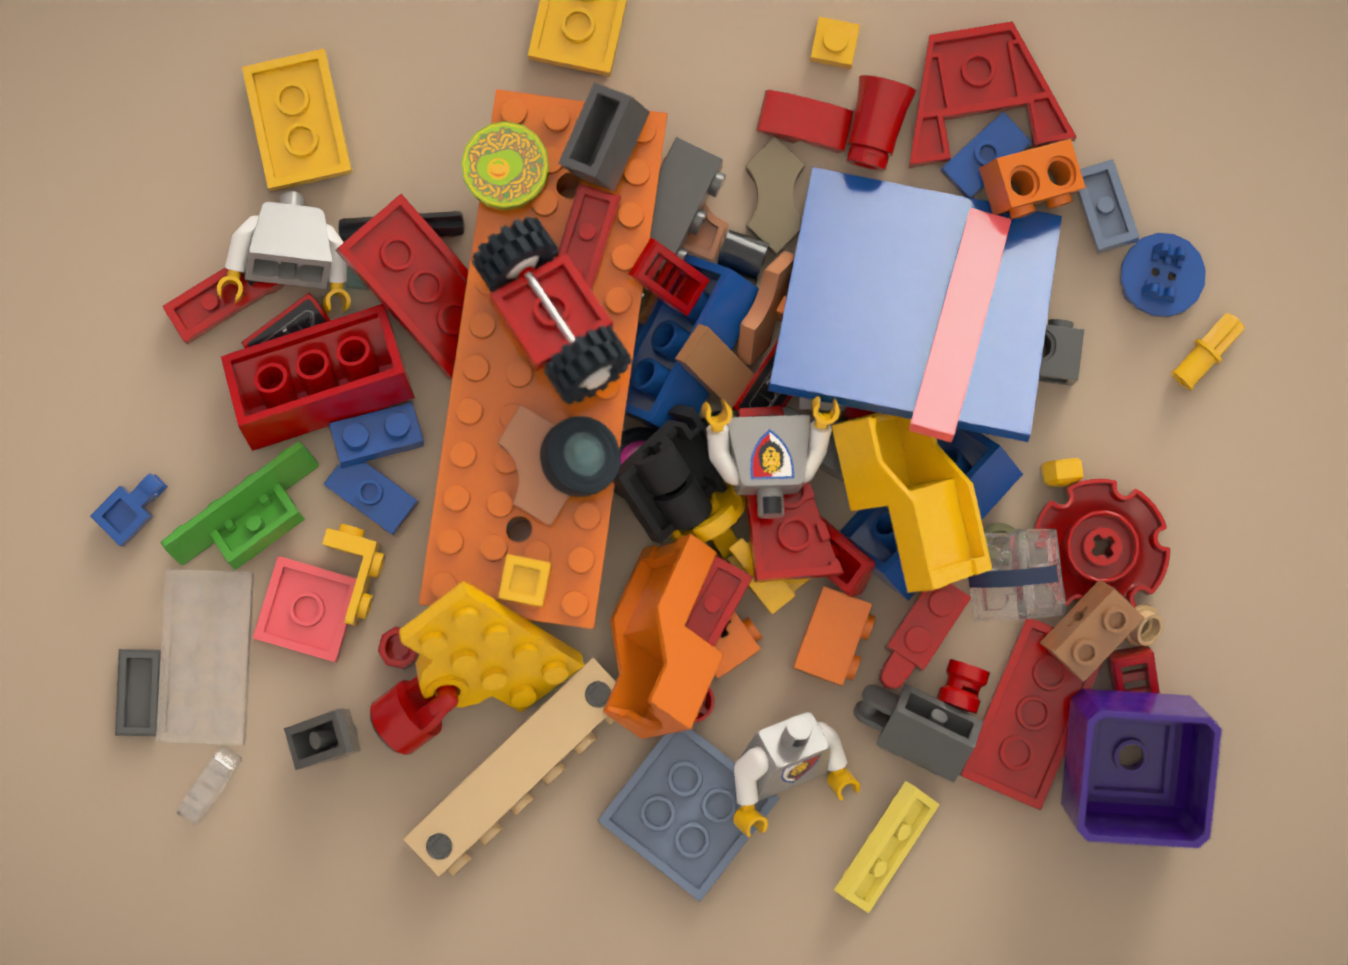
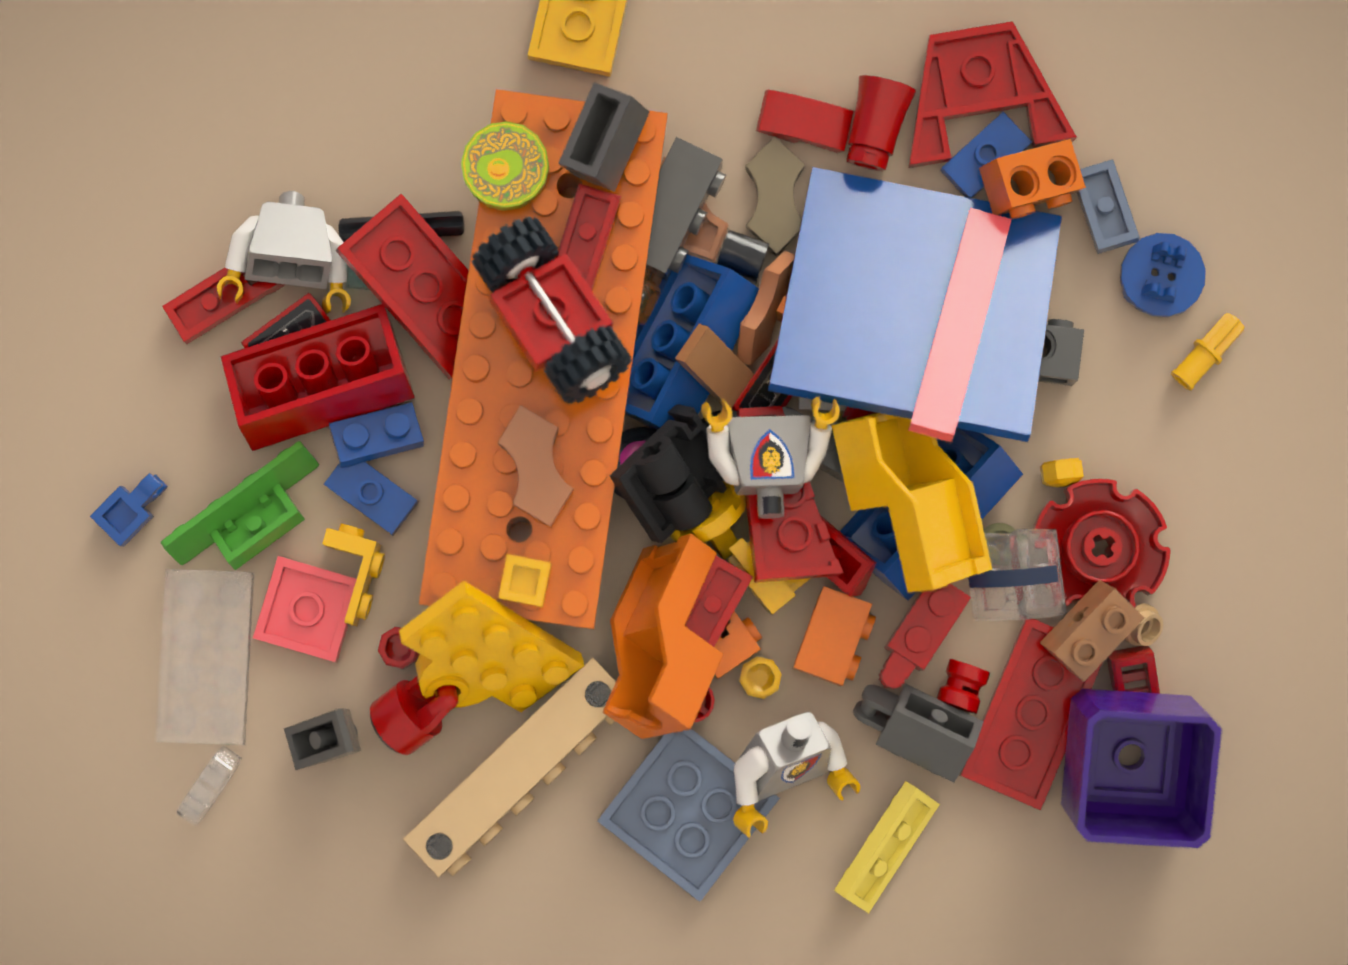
(137, 692): dark grey tile -> none
(297, 120): yellow plate -> none
(580, 456): black wheel -> none
(686, 290): red slope -> none
(760, 677): none -> yellow tile
(835, 42): yellow plate -> none

